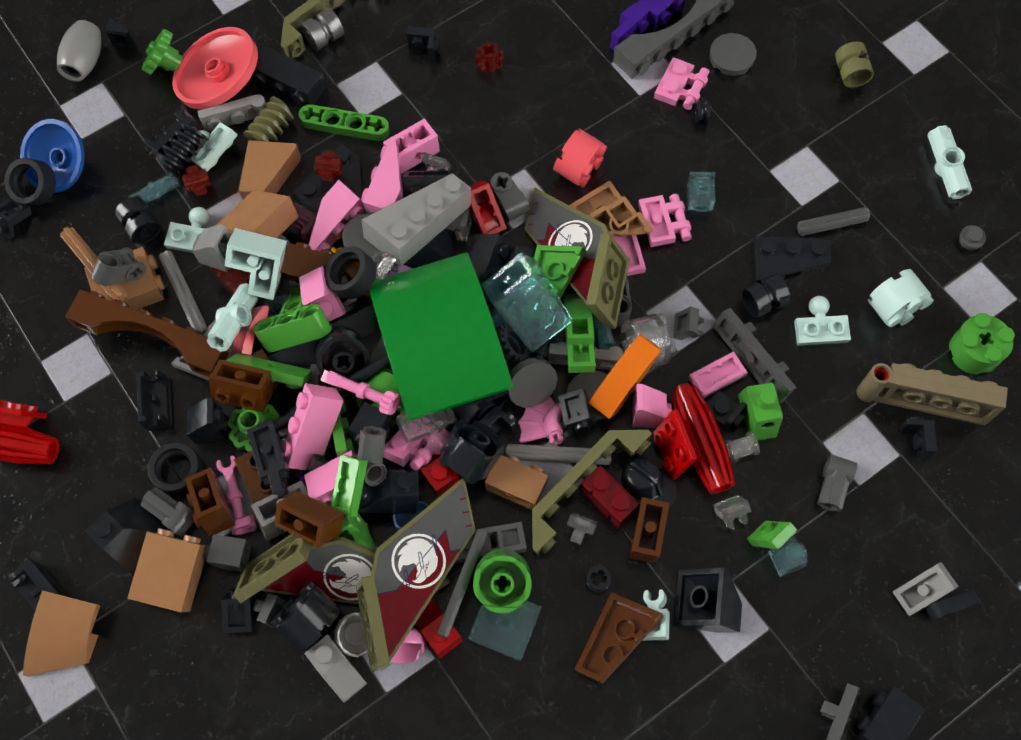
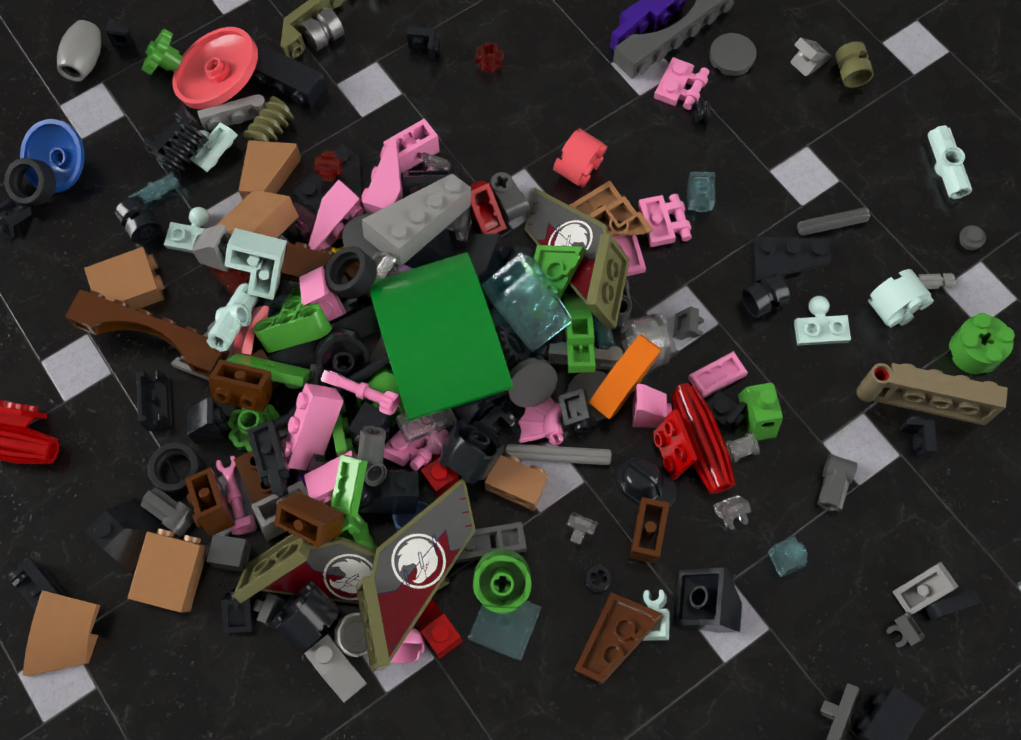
(89, 259): medium nougat axle -> none
(117, 267): dark grey piece -> none
(183, 292): light grey axle -> none
(196, 180): clear red gear -> none
(343, 125): bright green beam -> none
(462, 584): dark grey bar -> none
(609, 497): dark red brick -> none
(629, 440): olive slope -> none
(752, 354): dark grey hinge -> none
(772, 534): bright green plate -> none
(810, 56): none -> light grey slope
(909, 629): none -> dark grey tile
(934, 281): none -> light grey axle

